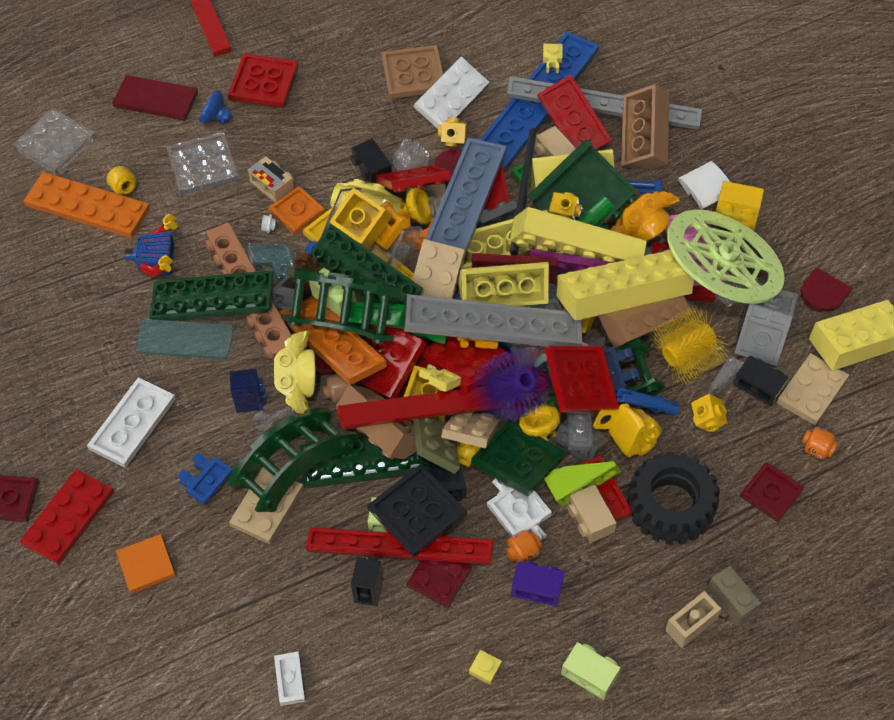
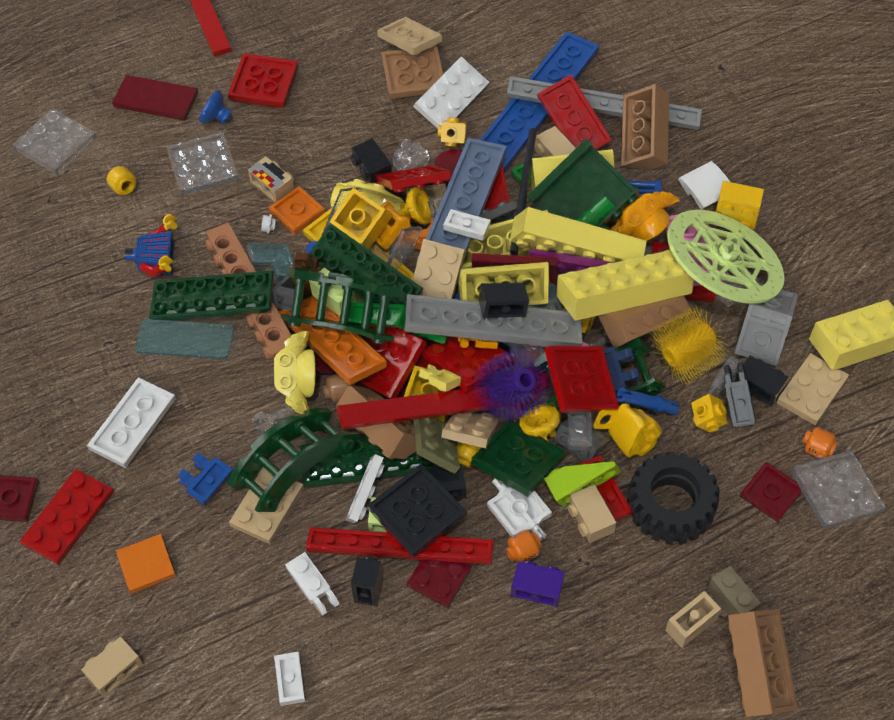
(87, 204): orange plate -> none
(112, 666): none -> tan brick
(247, 390): clear blue brick -> none
(311, 582): none -> white hinge
(365, 489): none -> white plate
(409, 36): none -> tan plate
(466, 224): none -> white plate
(485, 667): light yellow plate -> none
(503, 300): none -> black brick
(552, 56): light yellow plate -> none
(565, 205): yellow brick -> none
(590, 670): yellowish green brick -> none
(739, 397): none -> hinge
(762, 662): none -> medium nougat slope
(823, 291): dark red tile -> none
(837, 489): none -> clear plate

